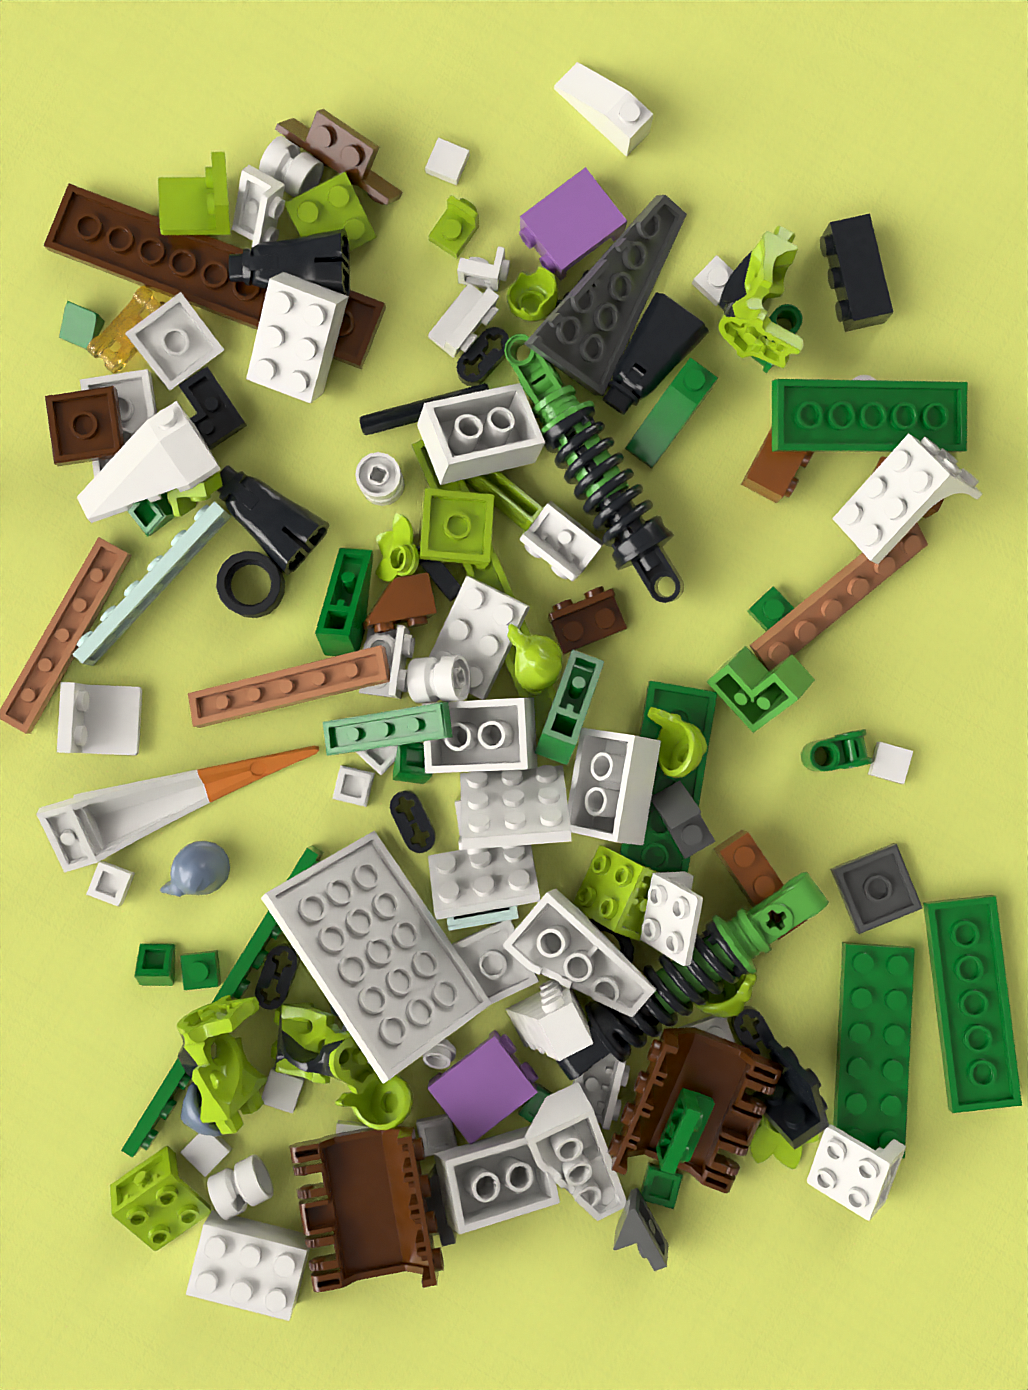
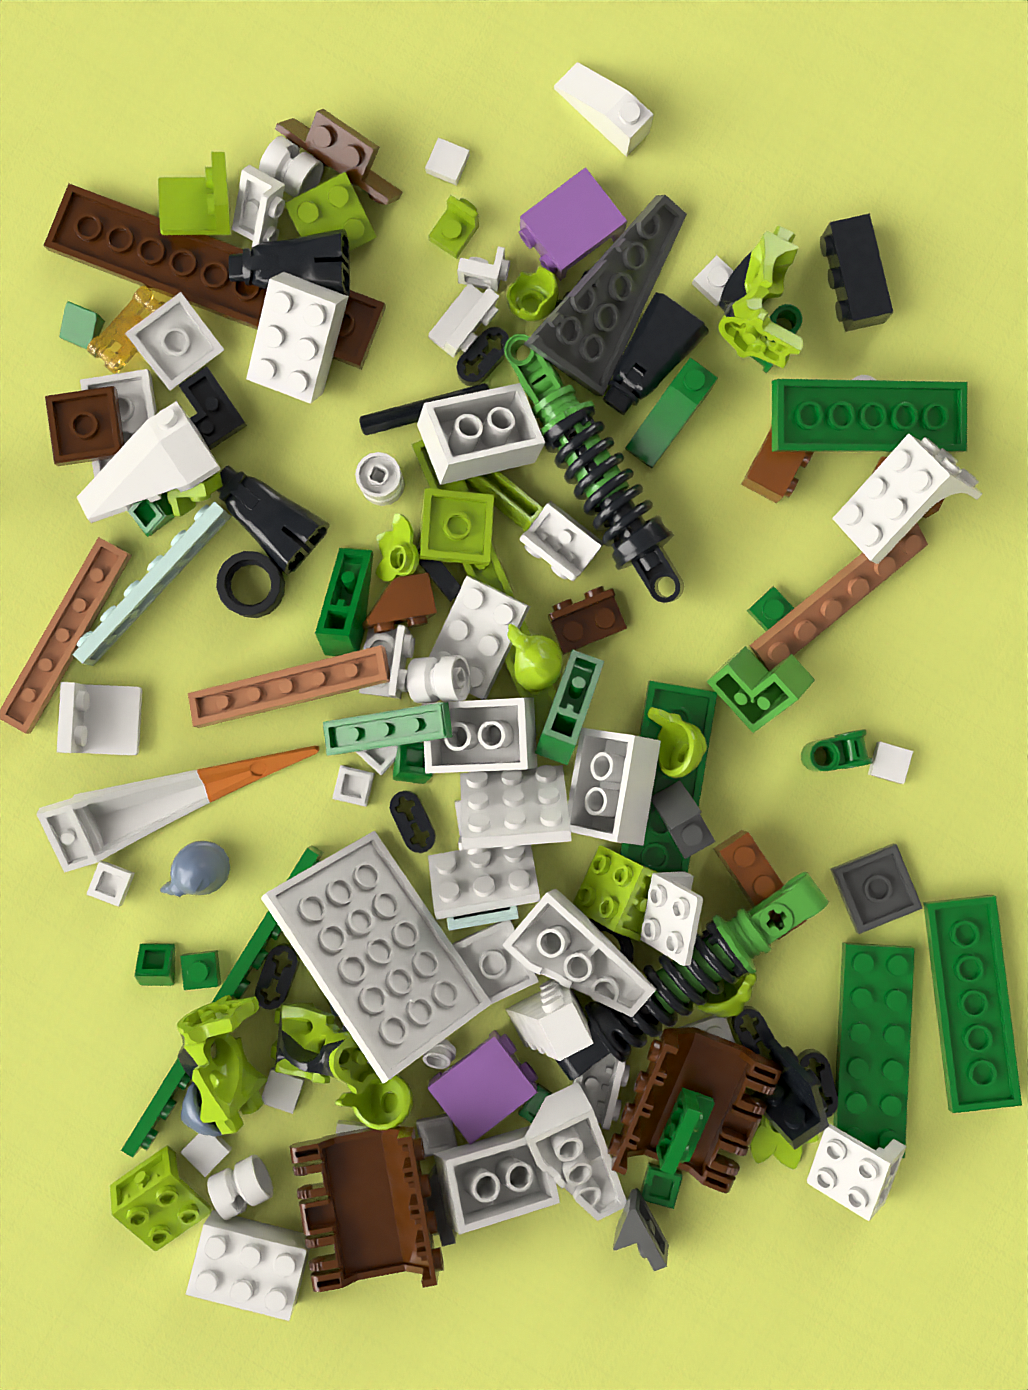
(824, 1075): none -> black beam

